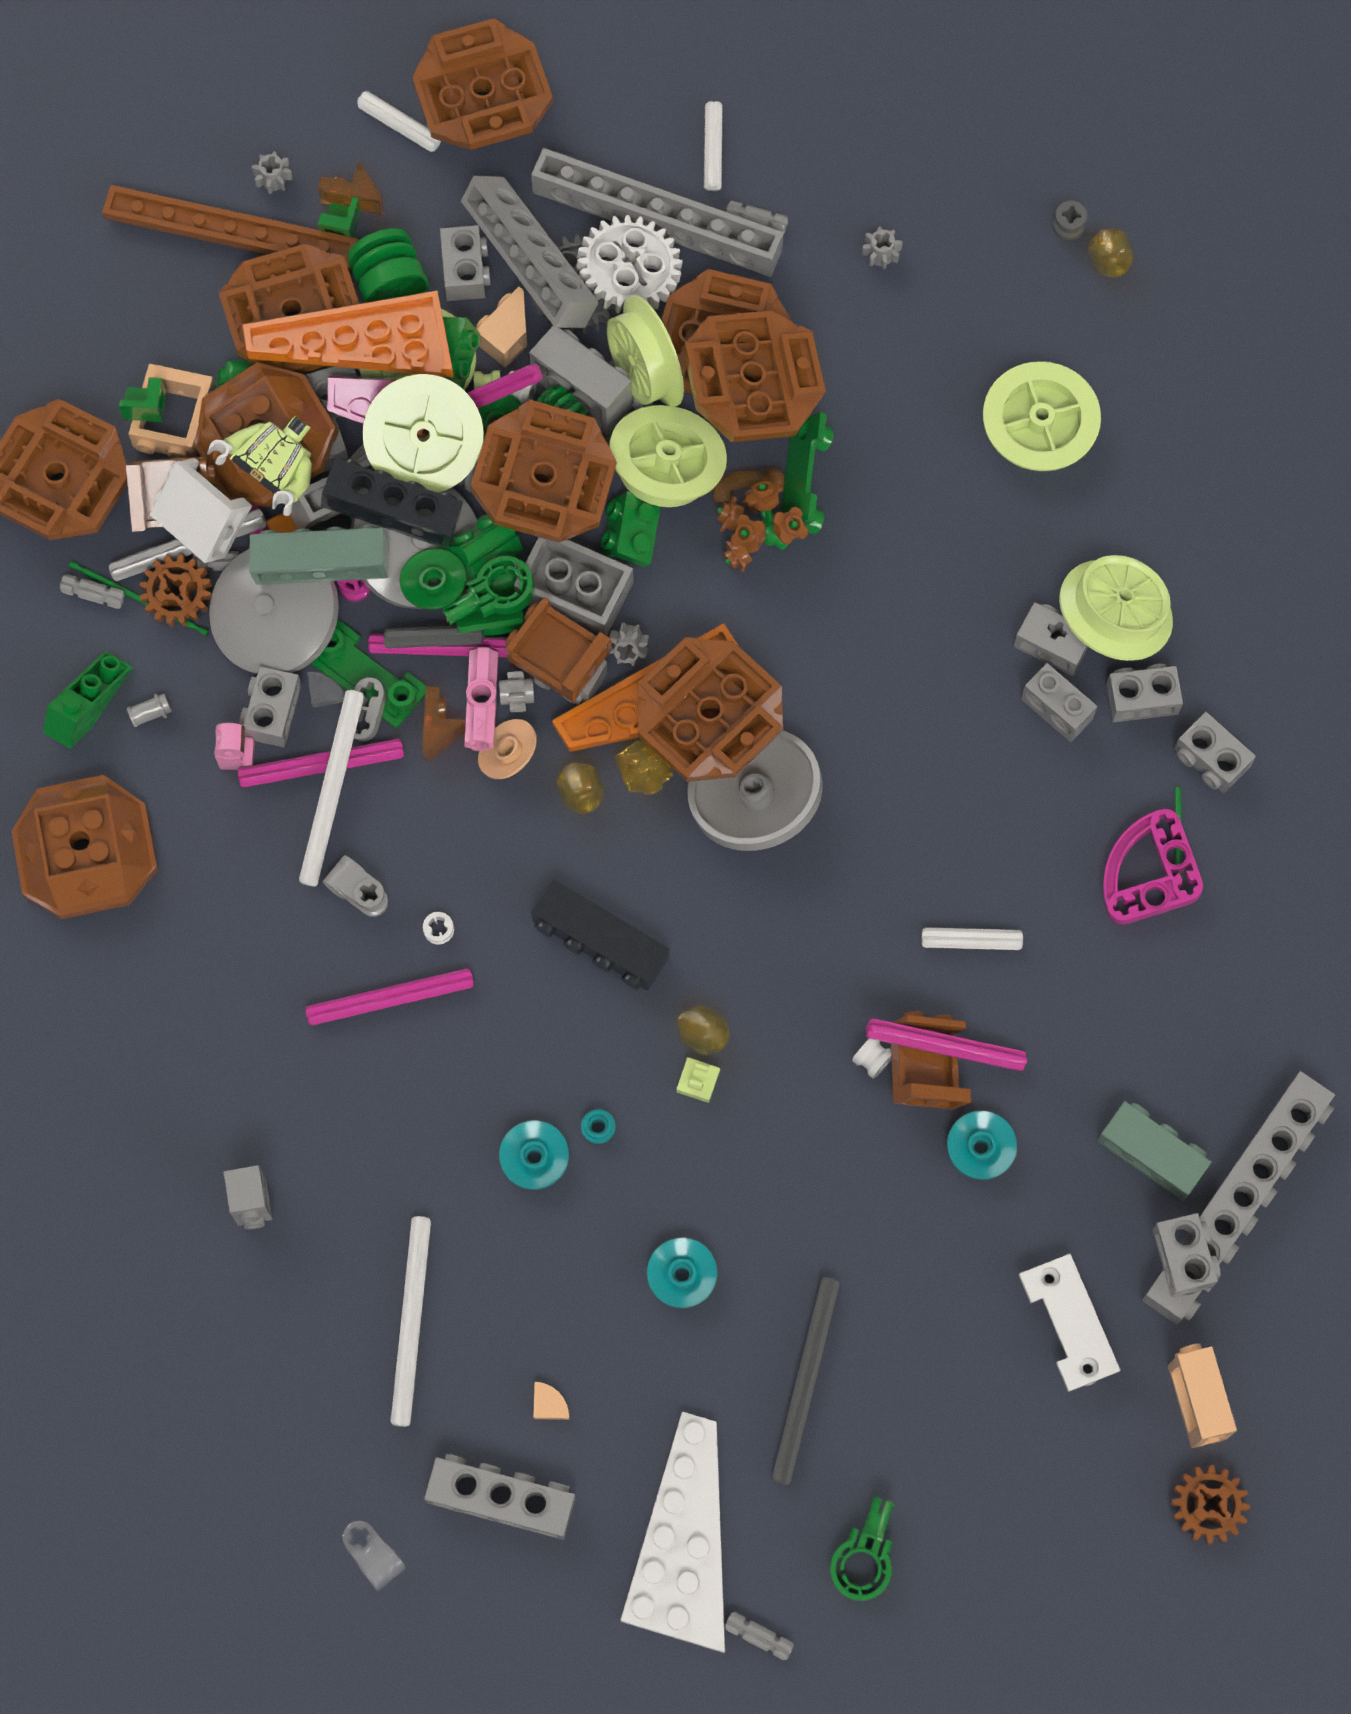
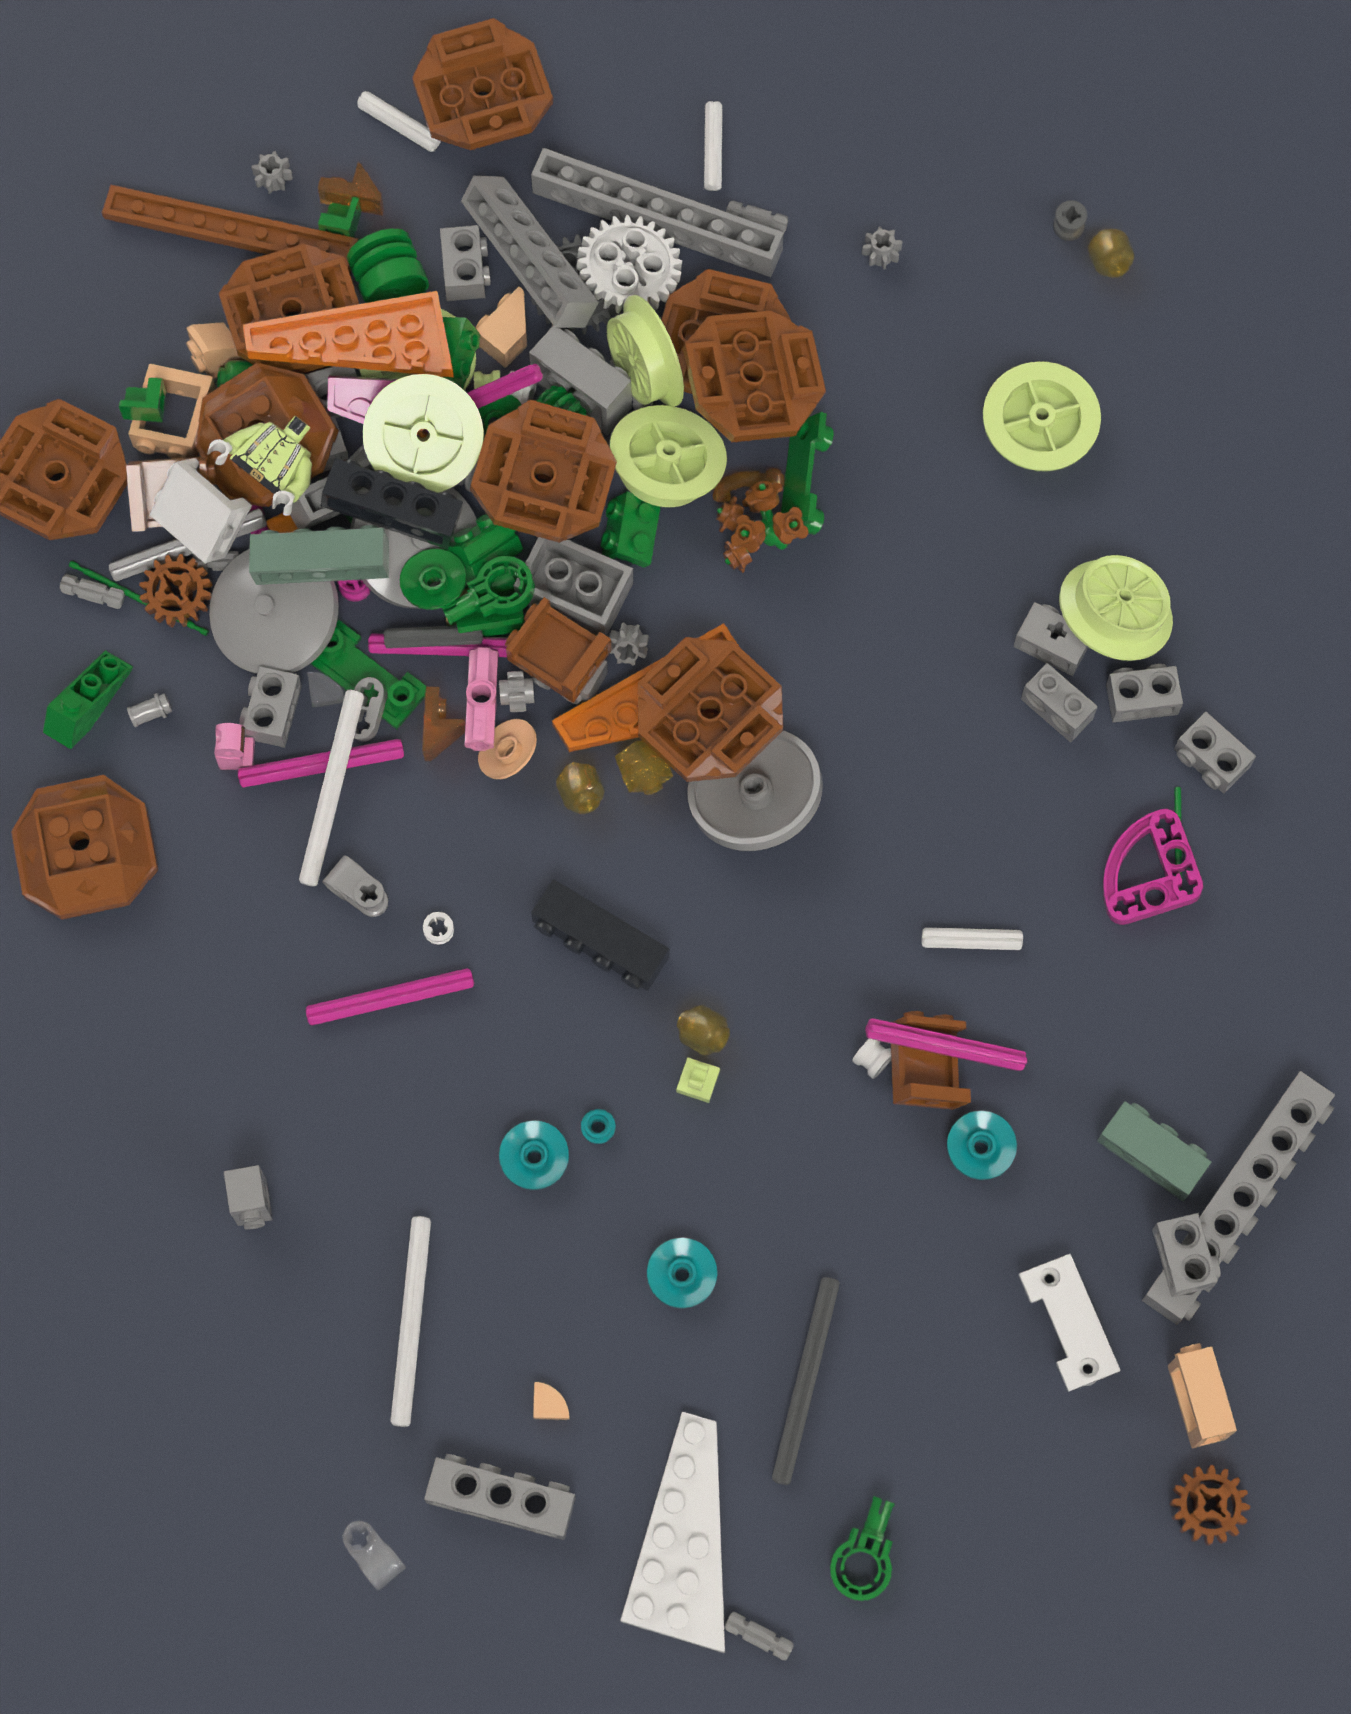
(211, 347): none -> light nougat slope

